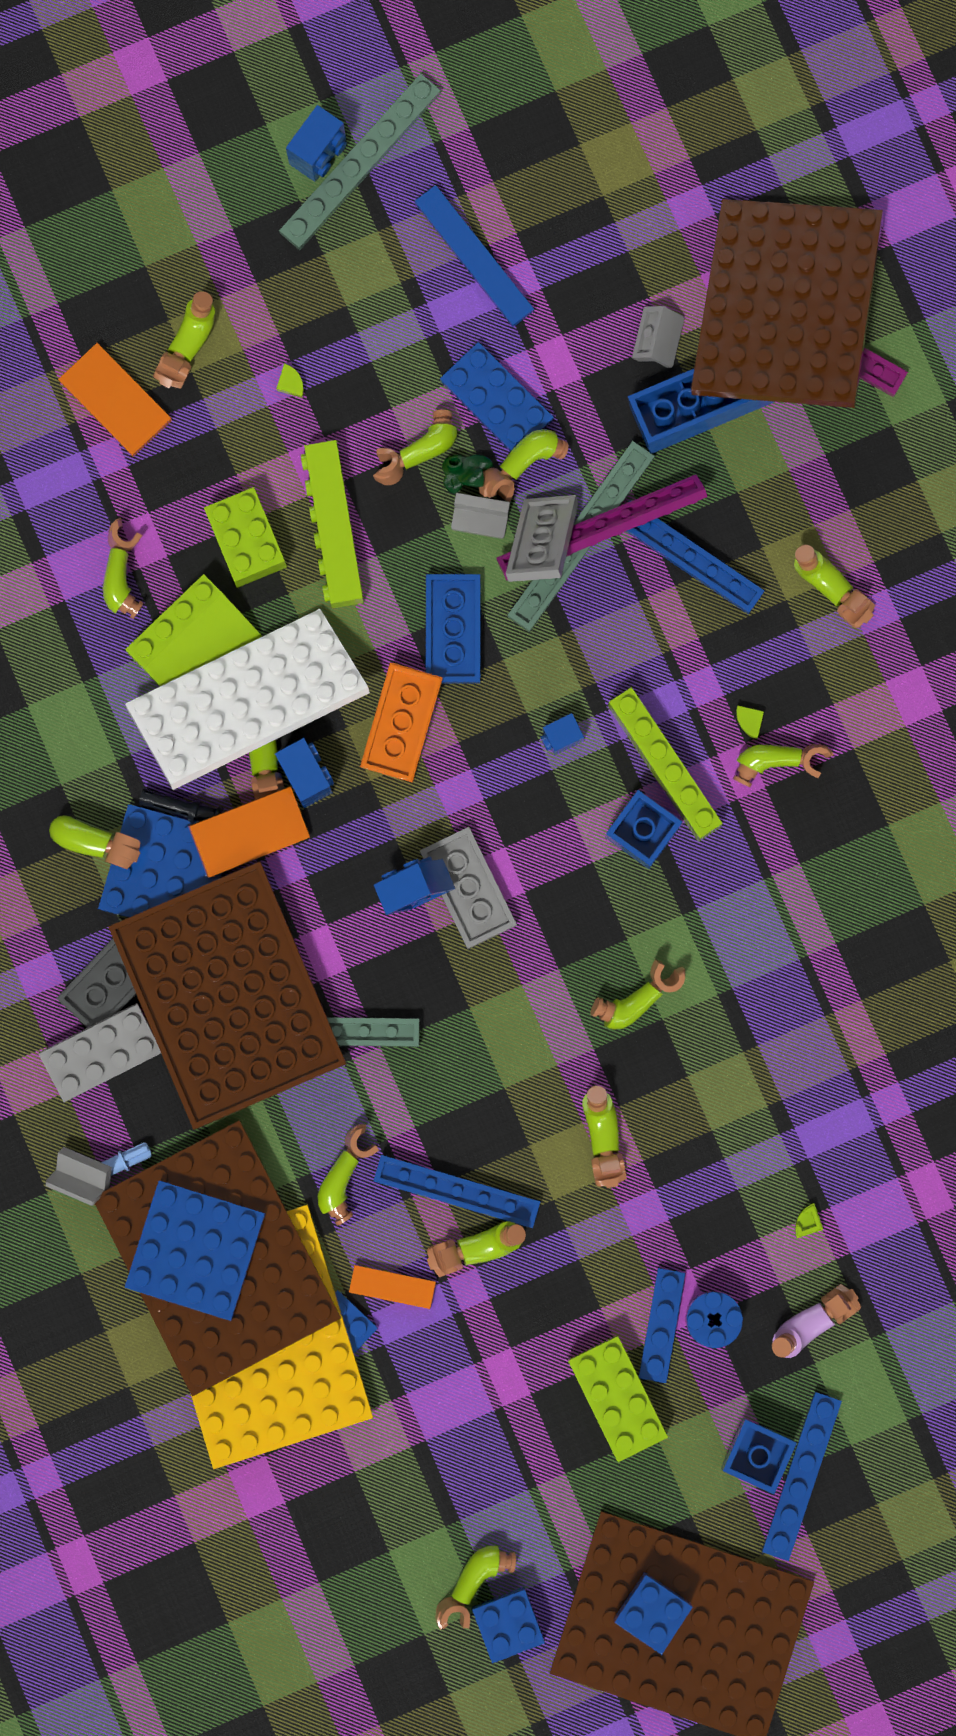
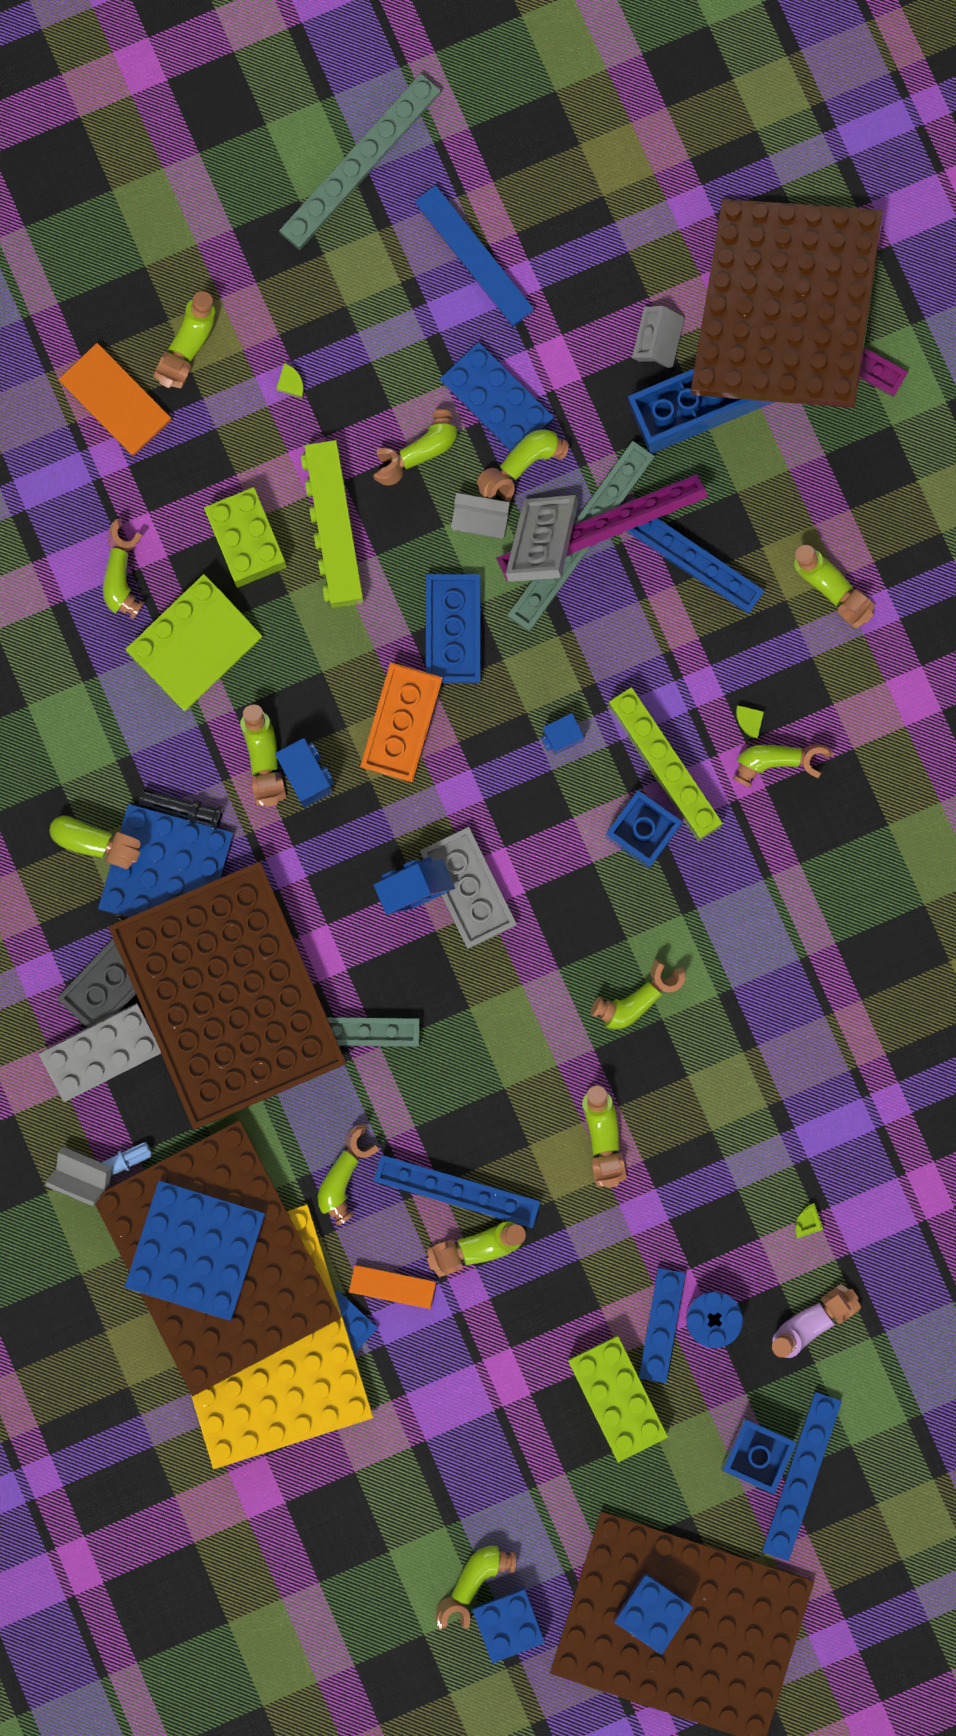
(246, 699): white plate -> none
(249, 831): orange tile -> none
(316, 144): blue brick -> none
(464, 471): dark green plate -> none

